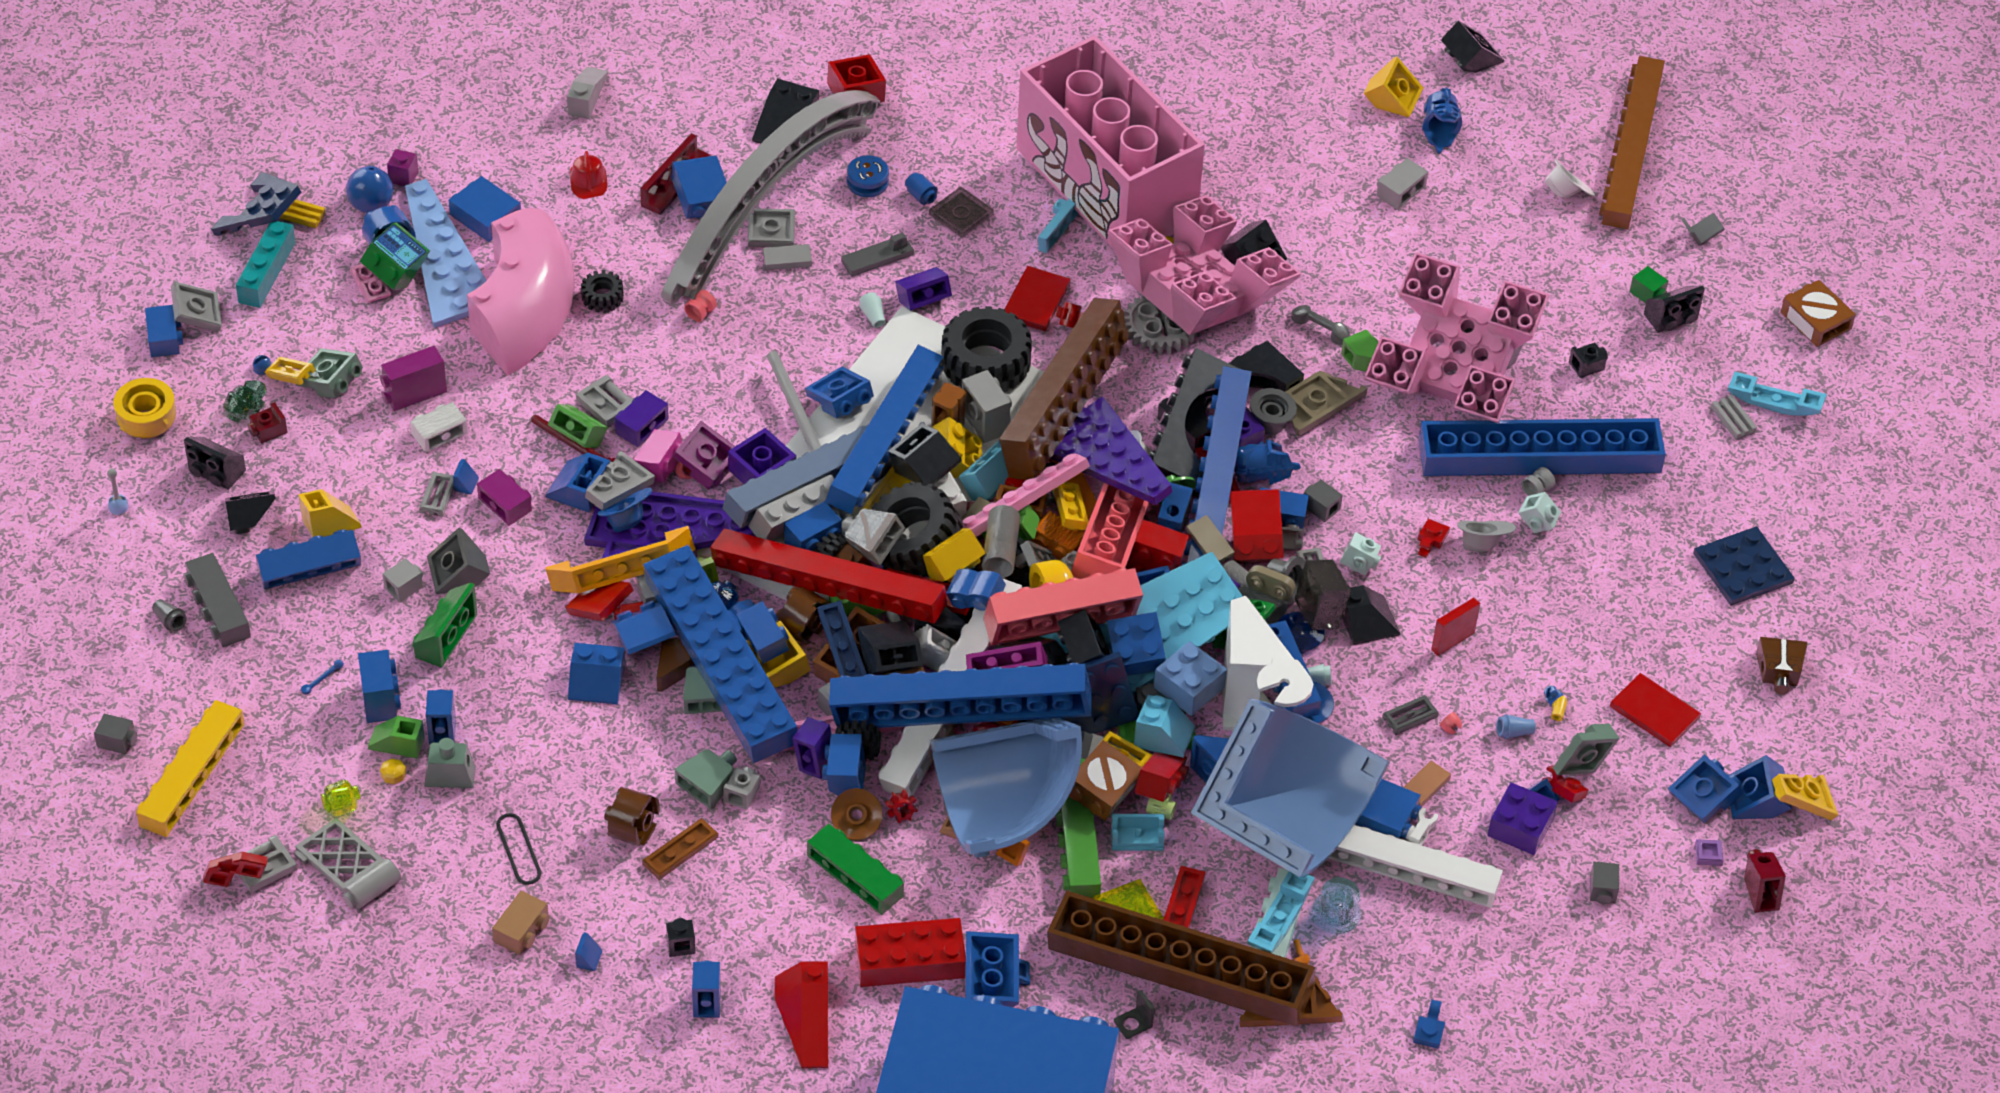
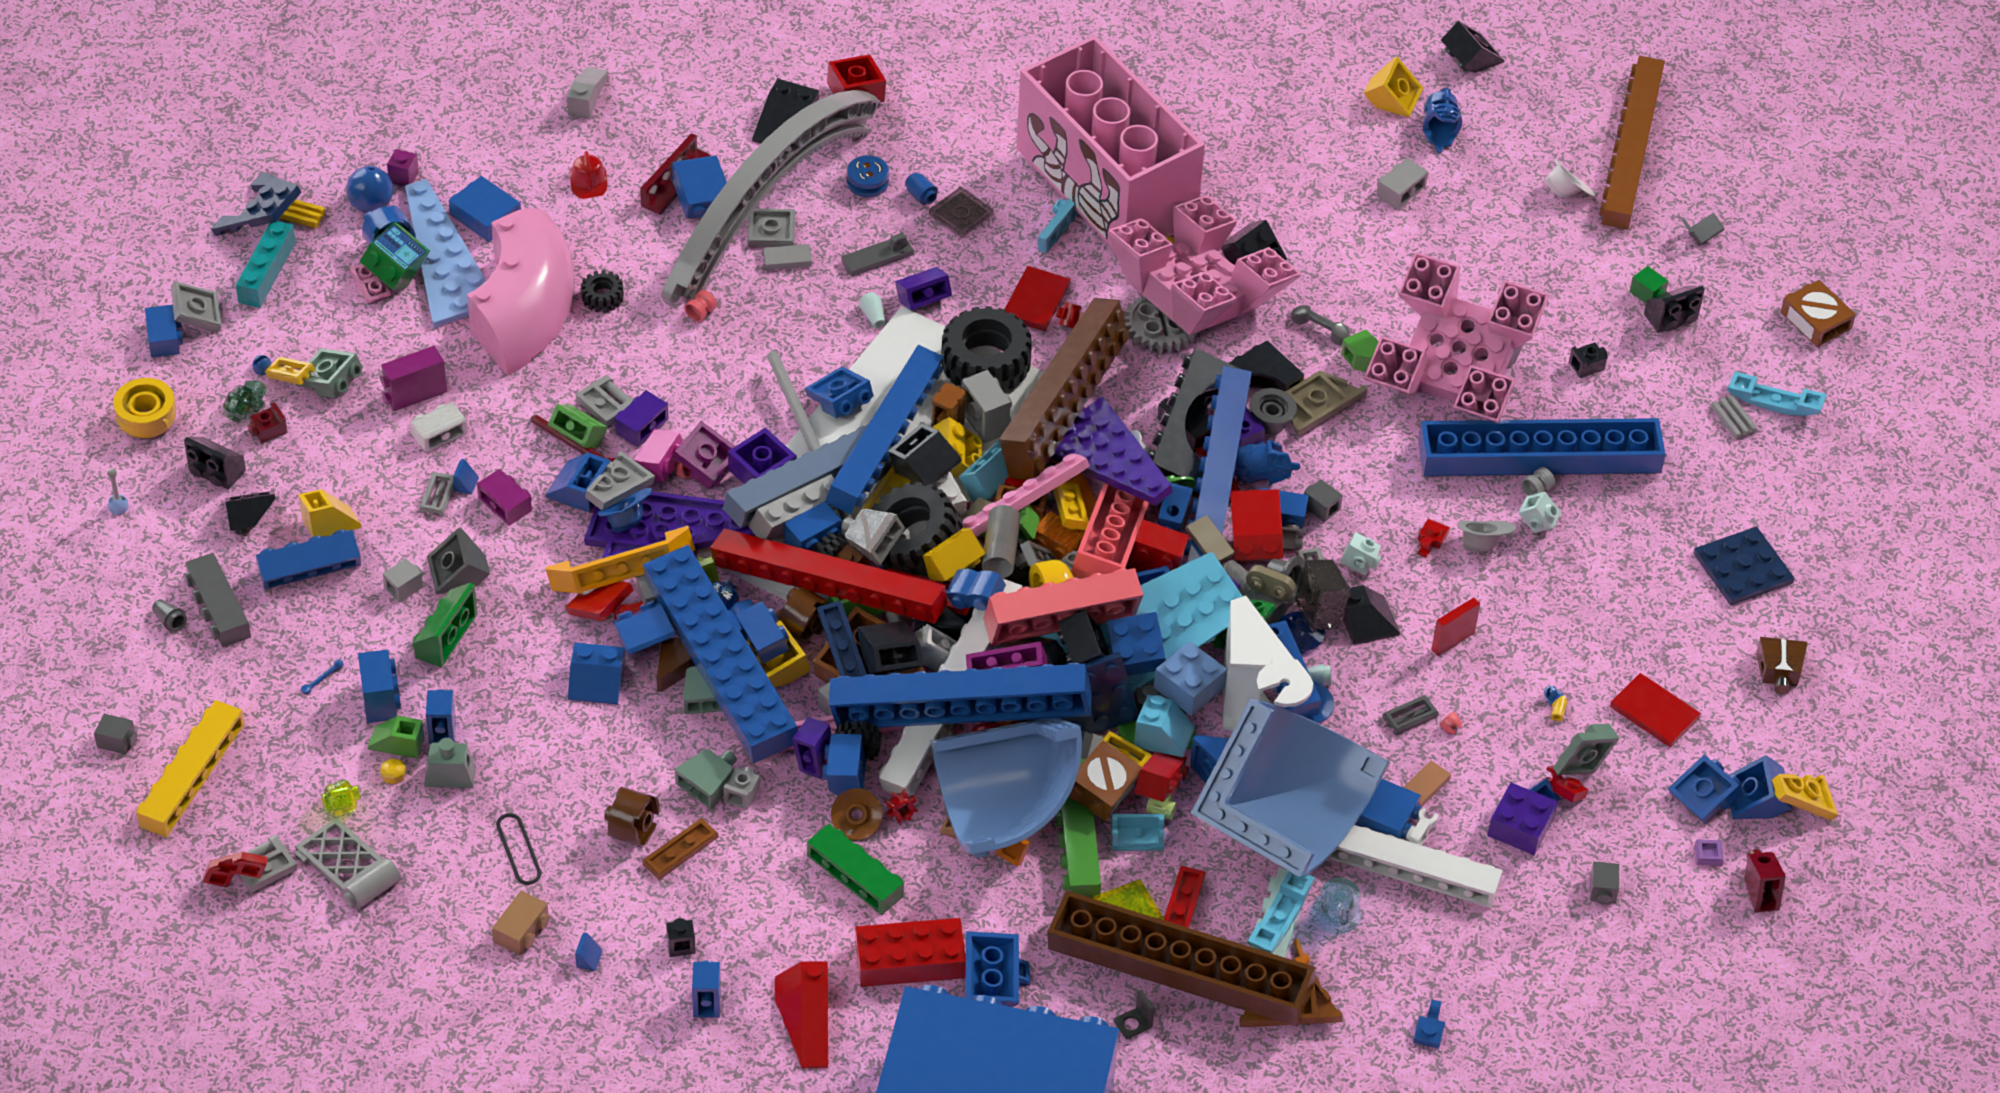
(1514, 726): medium blue cone -> none

